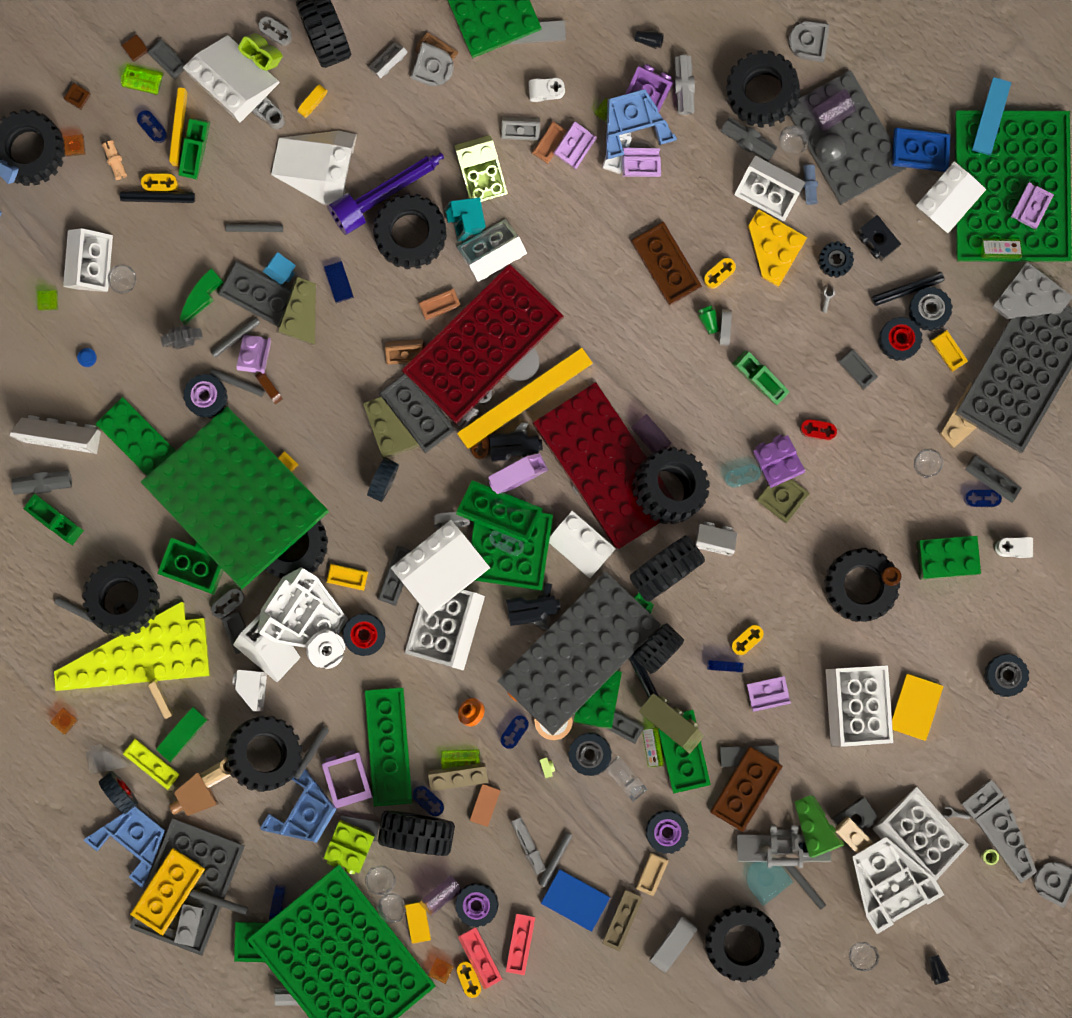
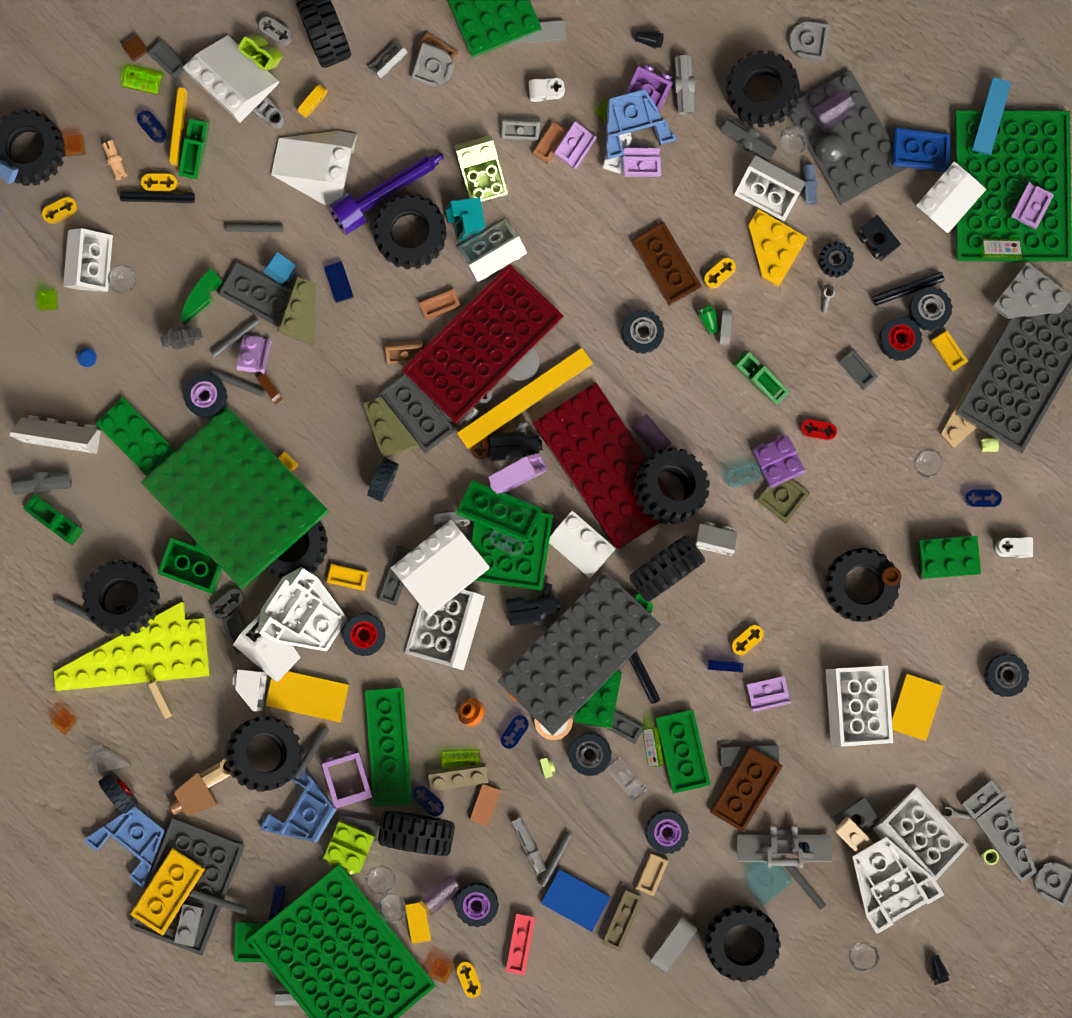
(57, 206): none -> yellow beam
(77, 96): reddish brown tile -> none
(151, 764): neon yellow tile -> none
(182, 734): green slope -> none
(308, 696): none -> yellow tile
(318, 641): white plate -> none
(479, 958): coral plate -> none
(645, 320): none -> black wheel
(659, 648): black tyre -> none
(671, 722): olive wedge -> none
(817, 831): bright green wing -> none
(989, 444): none -> yellowish green hose
(993, 478): dark grey tile -> none

